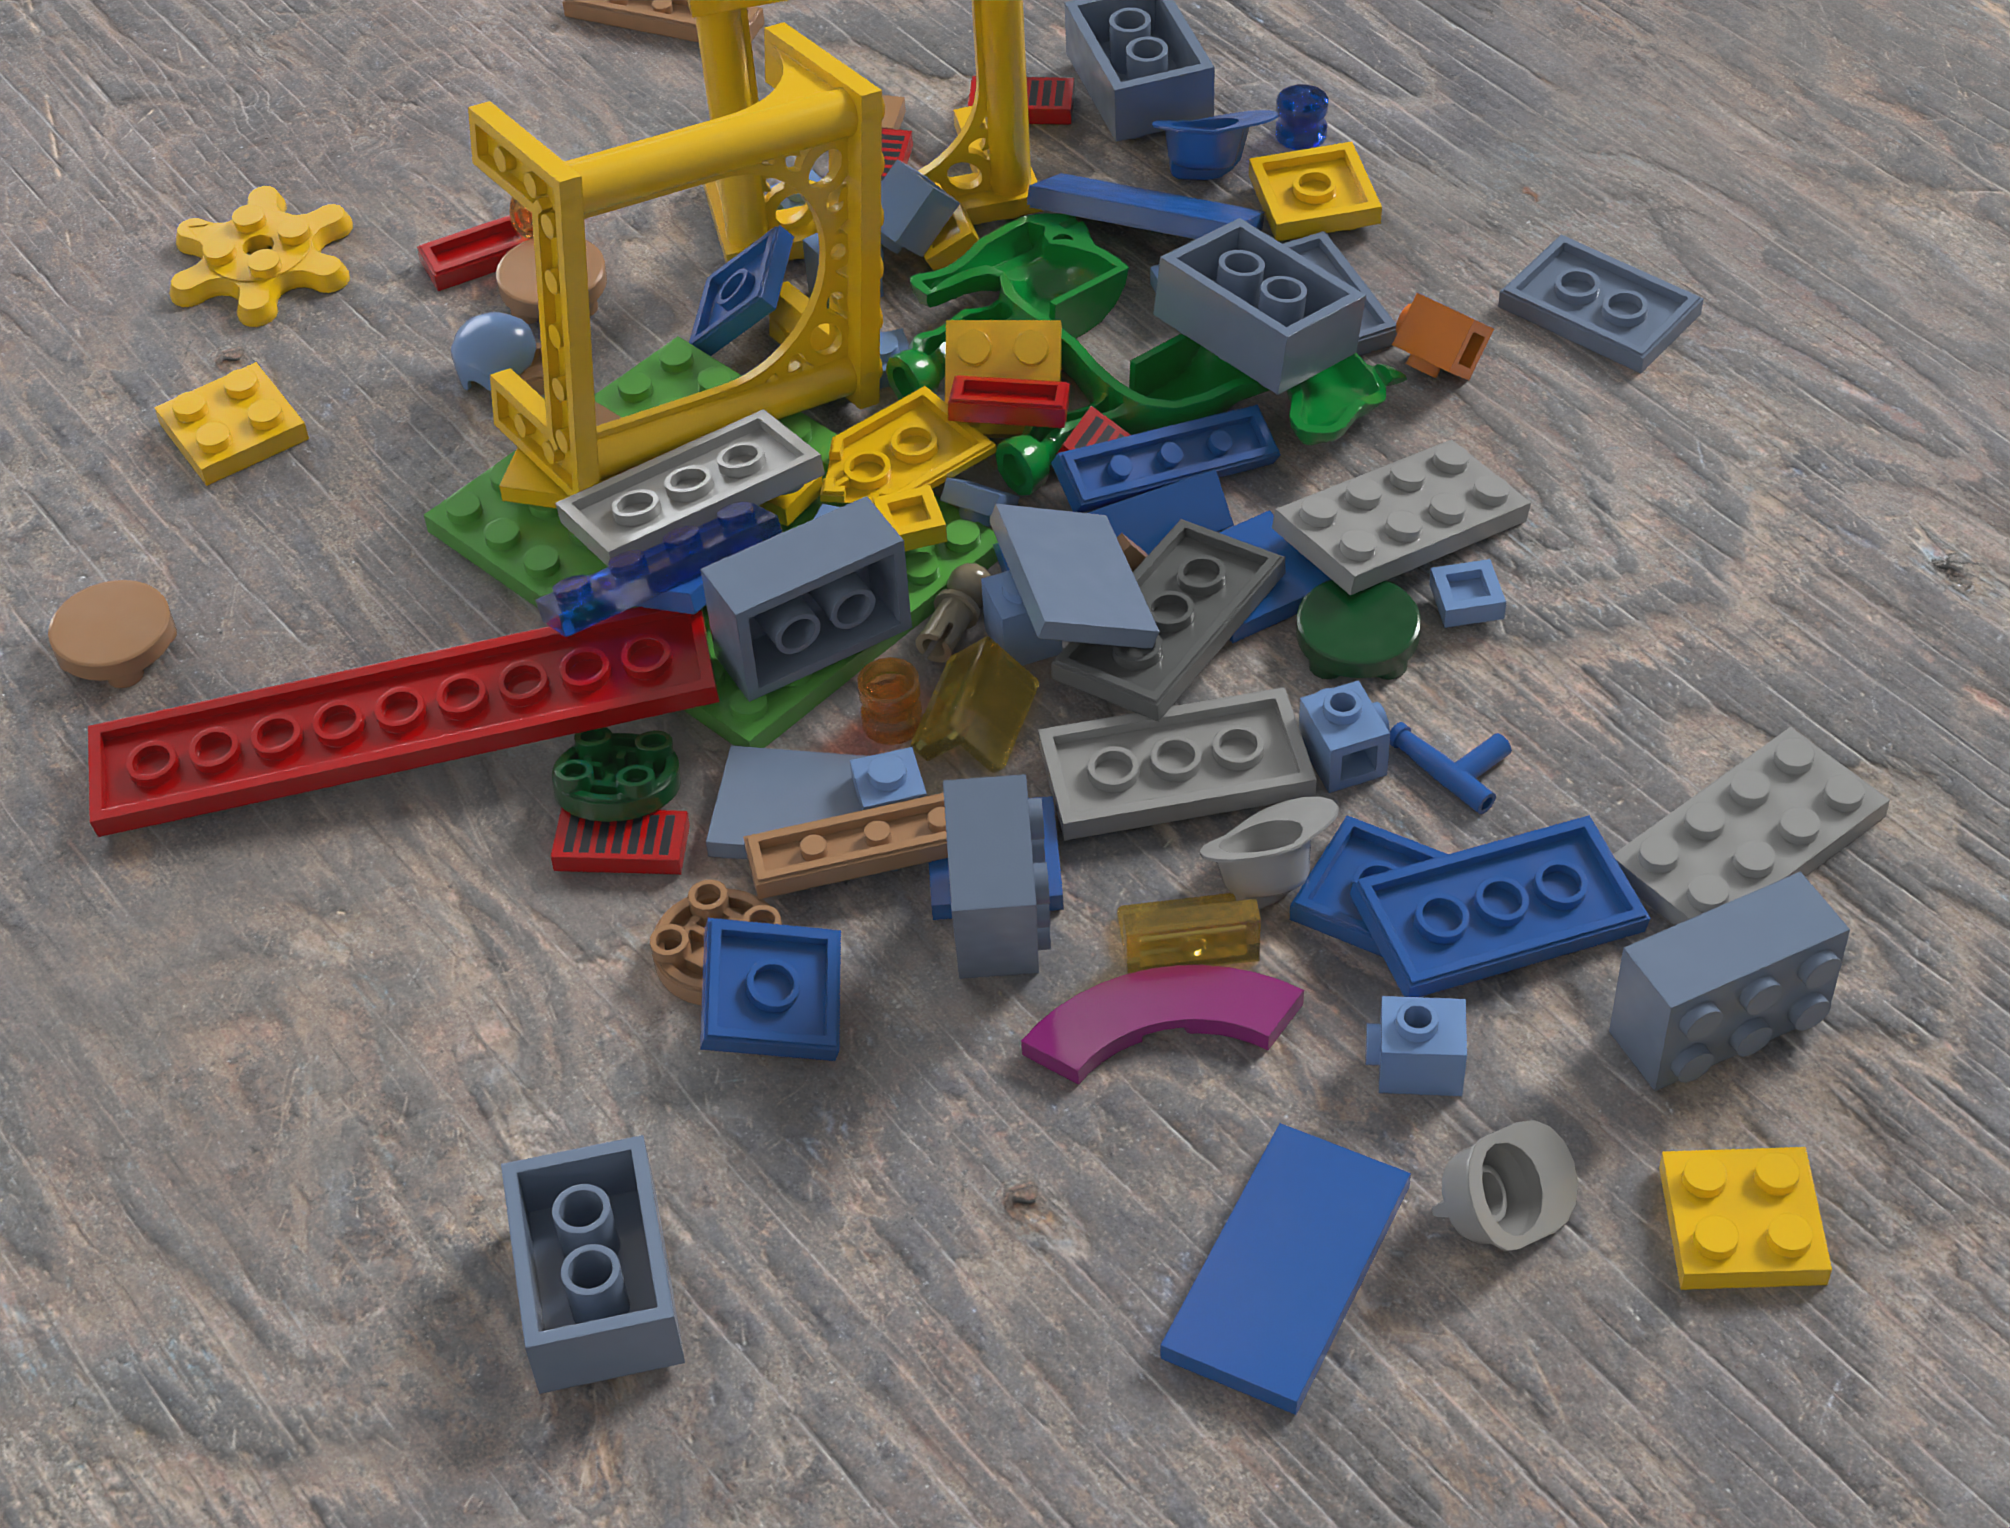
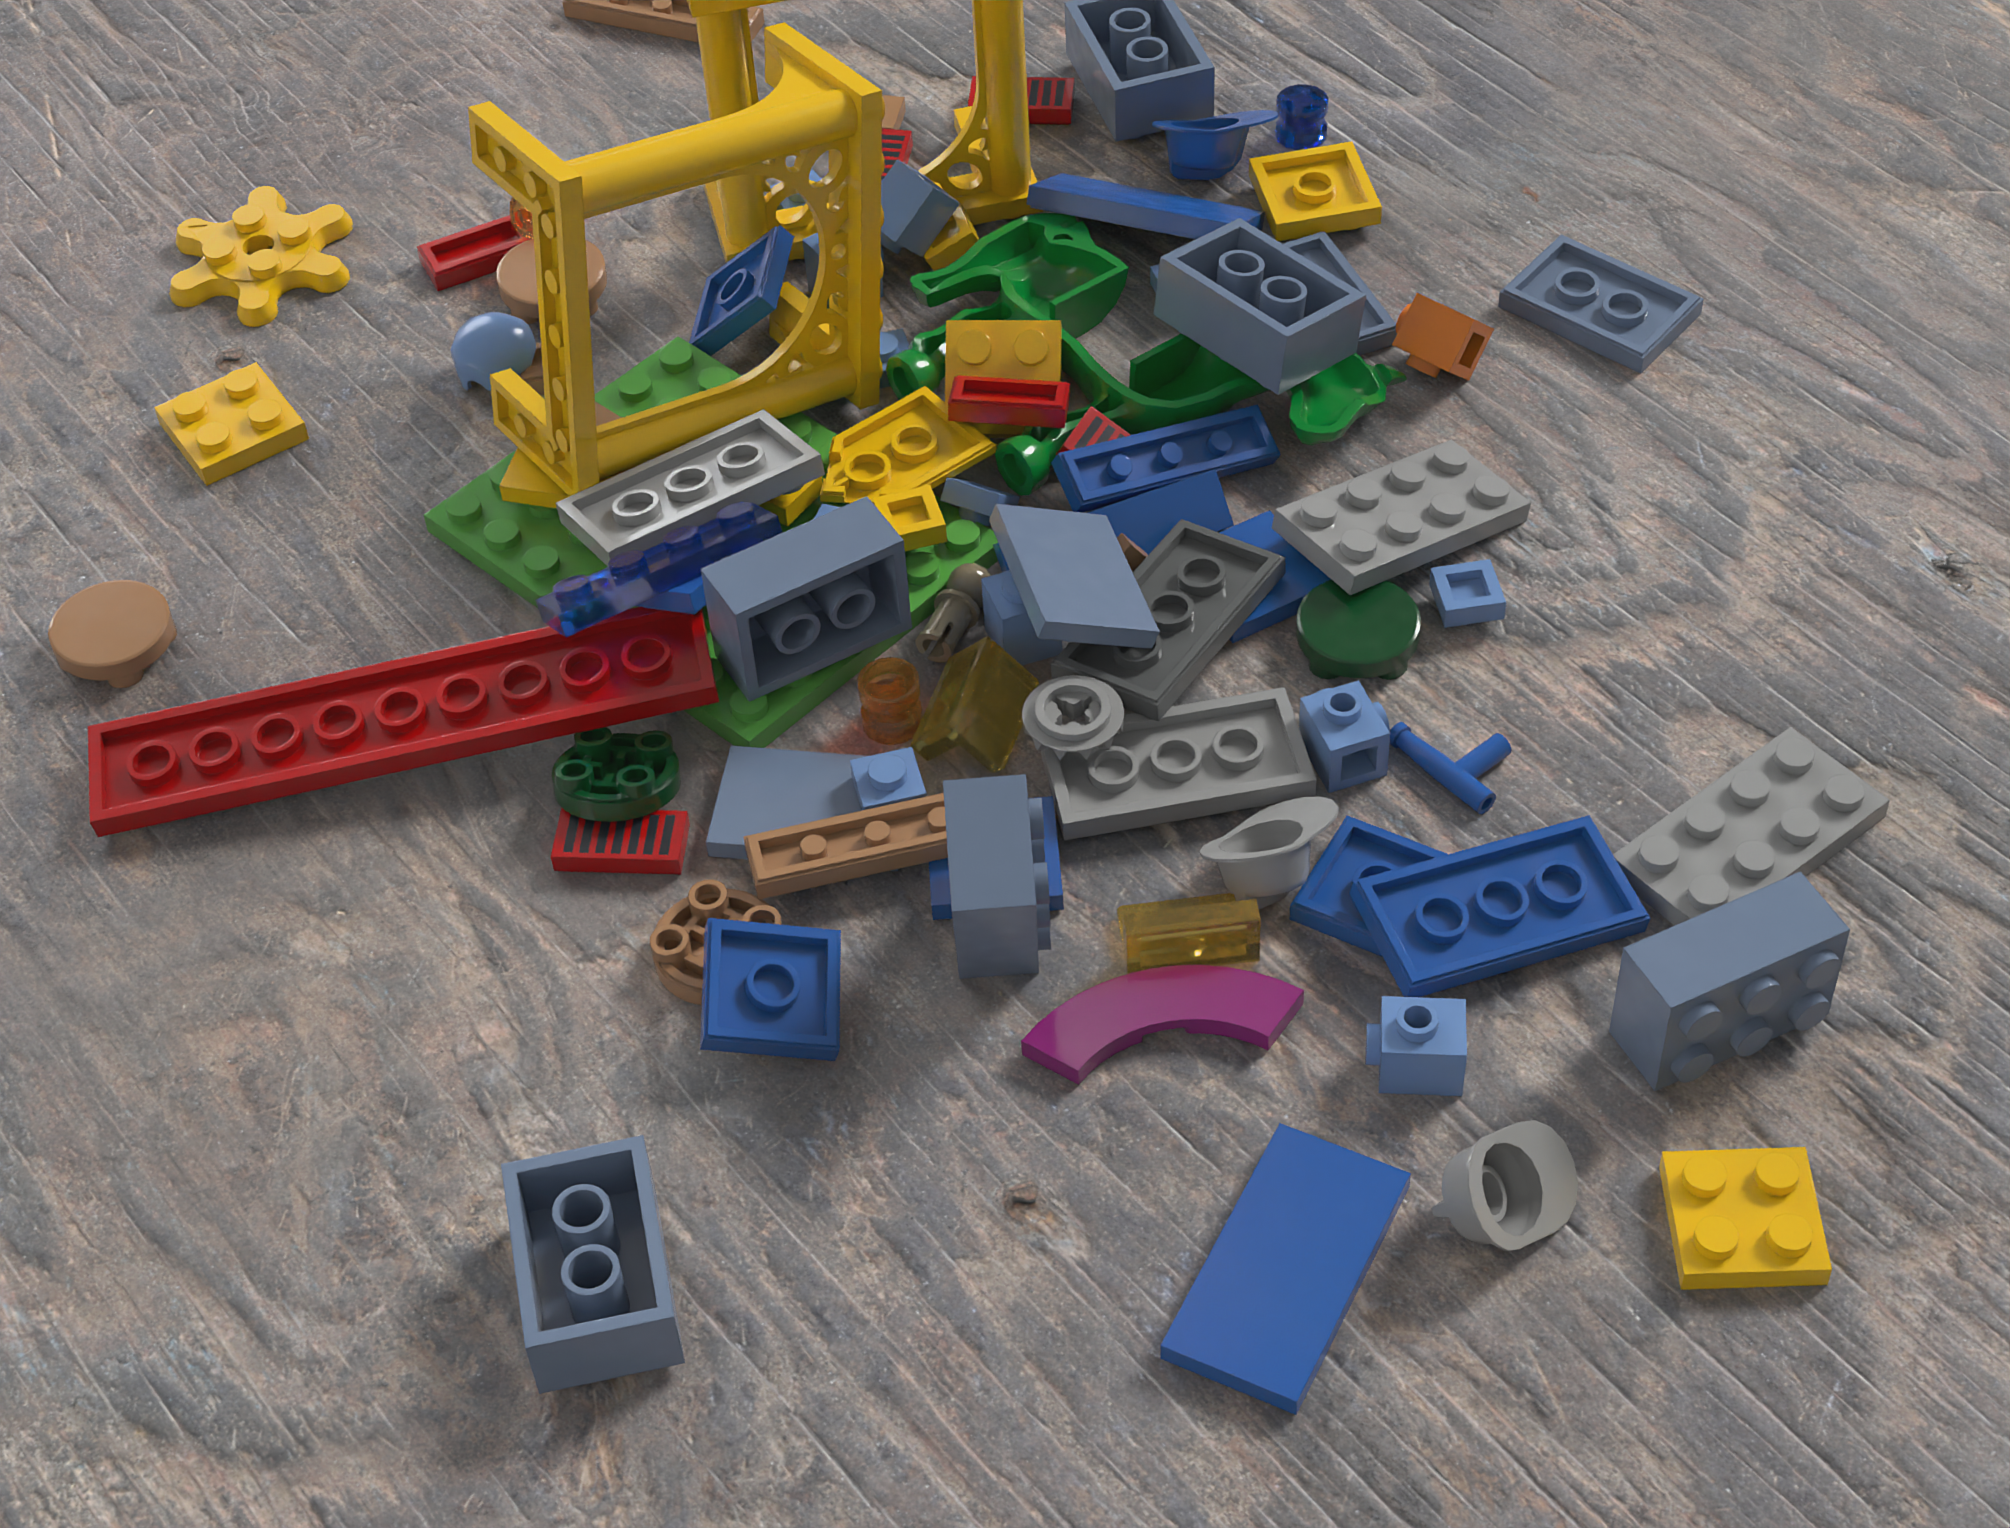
(1073, 697): none -> light grey gear

